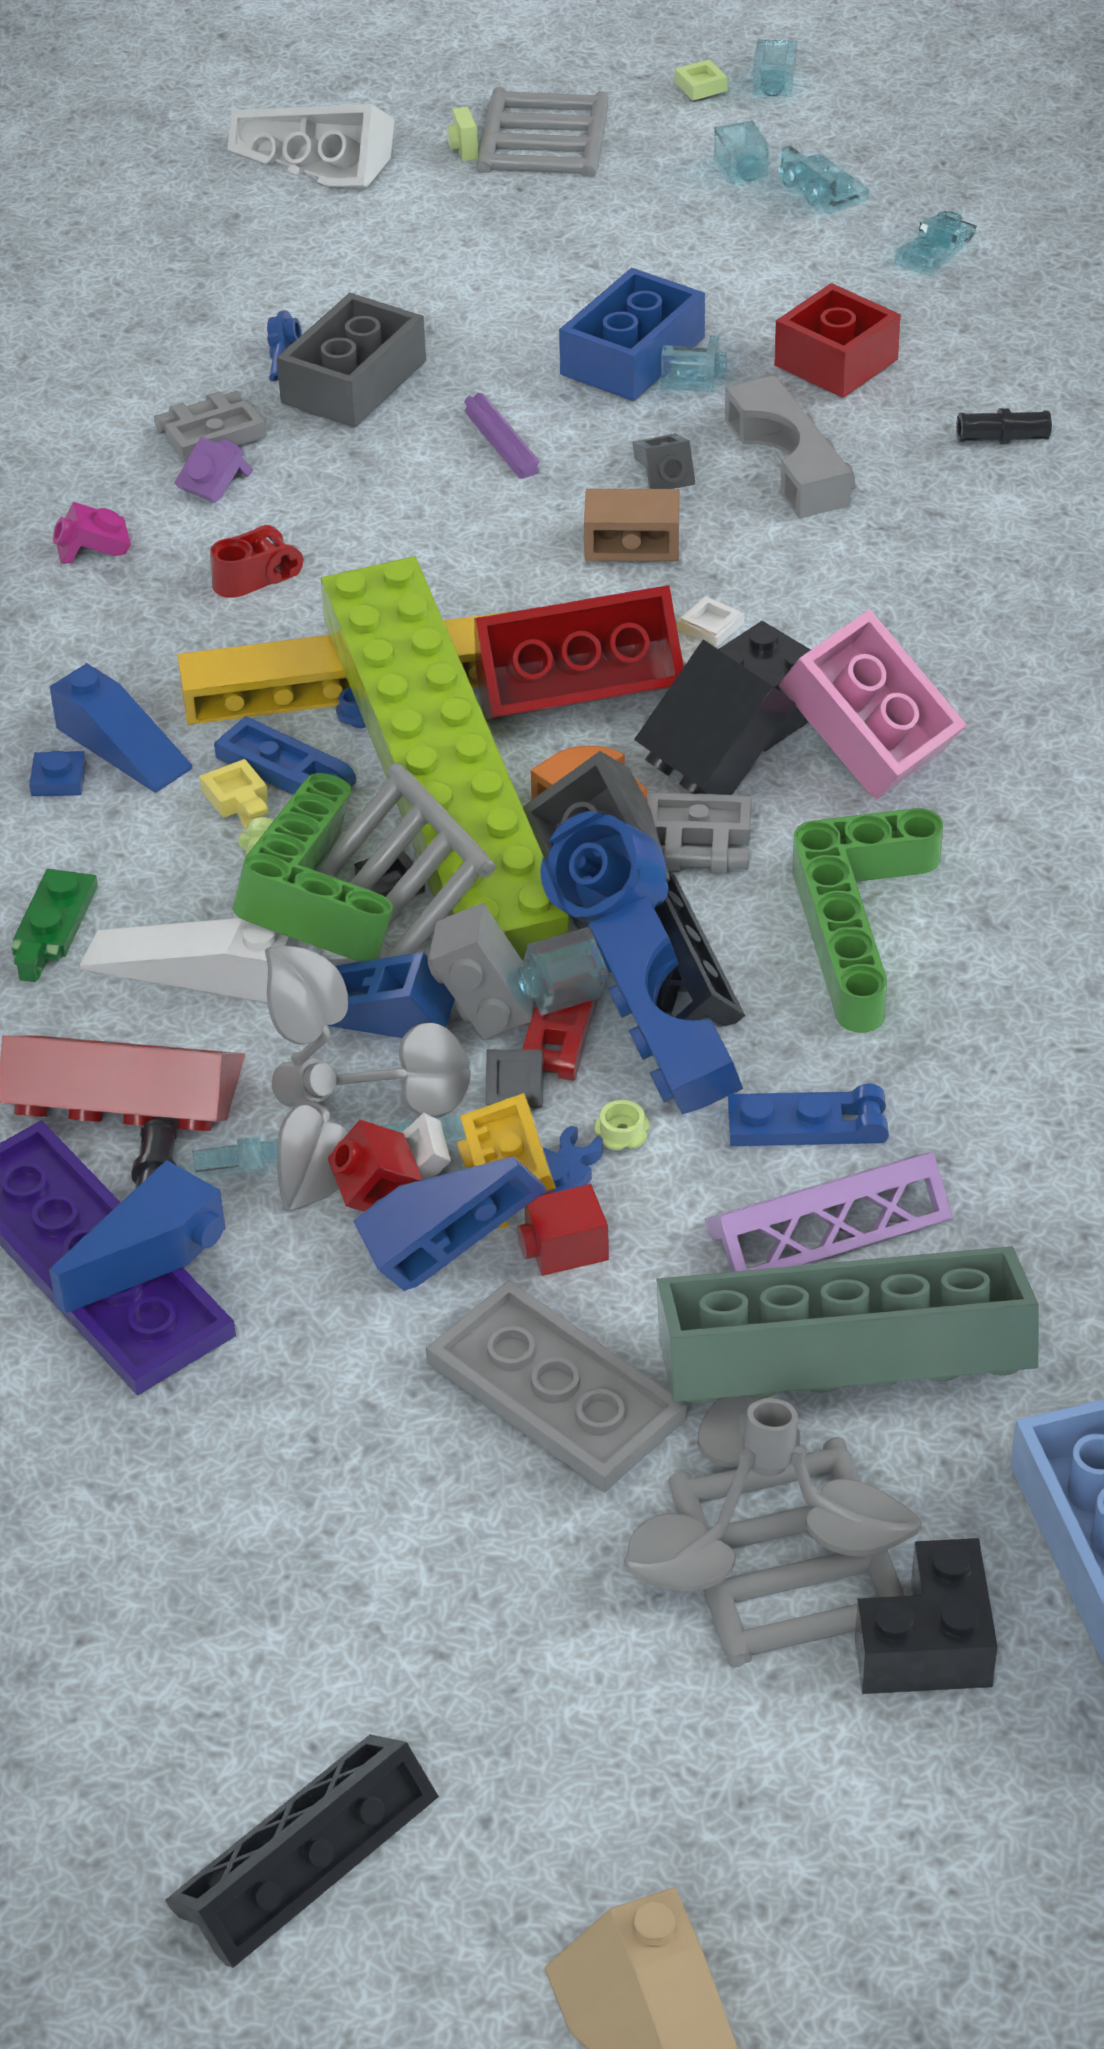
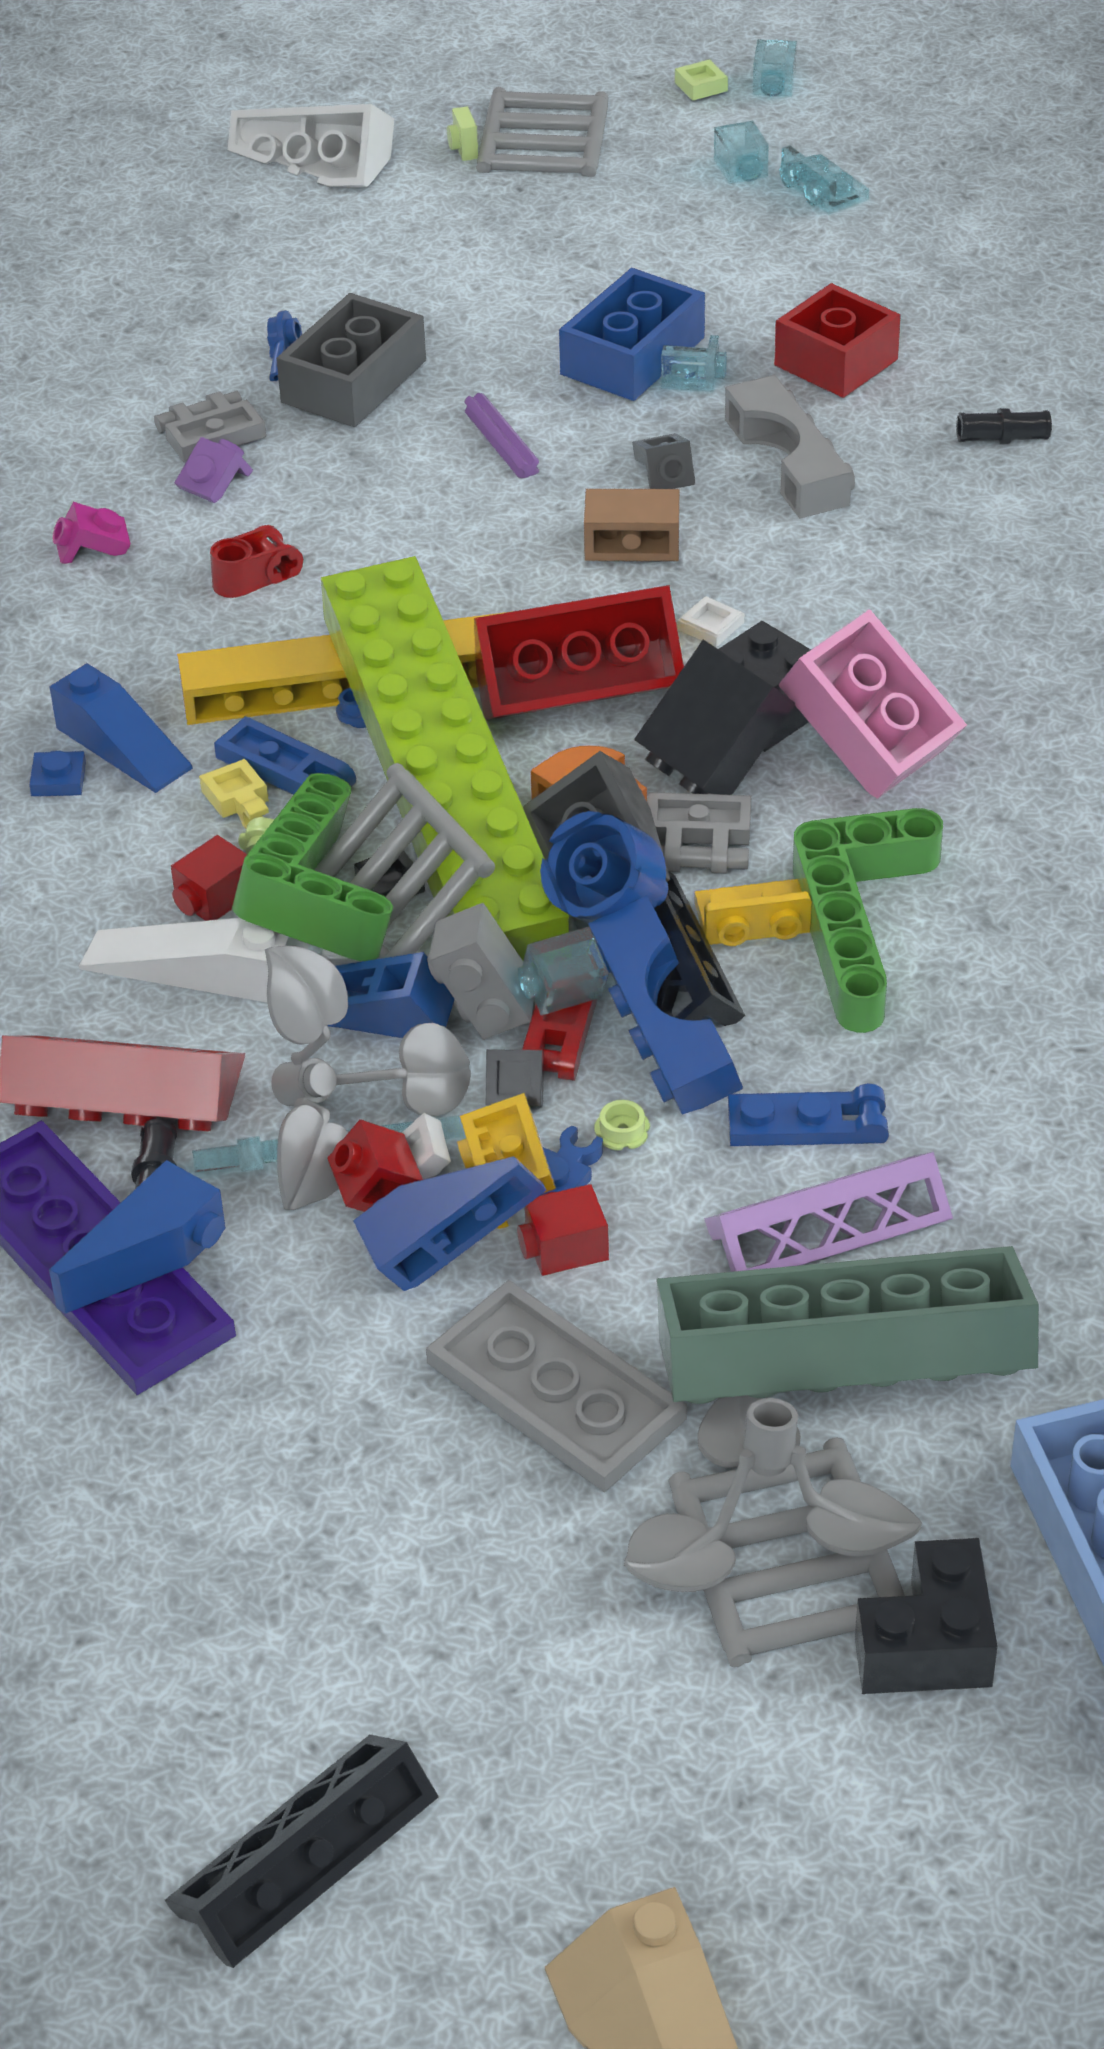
(51, 920): green hinge -> none
(208, 879): none -> red brick
(753, 912): none -> yellow bracket
(936, 243): clear light blue slope -> none

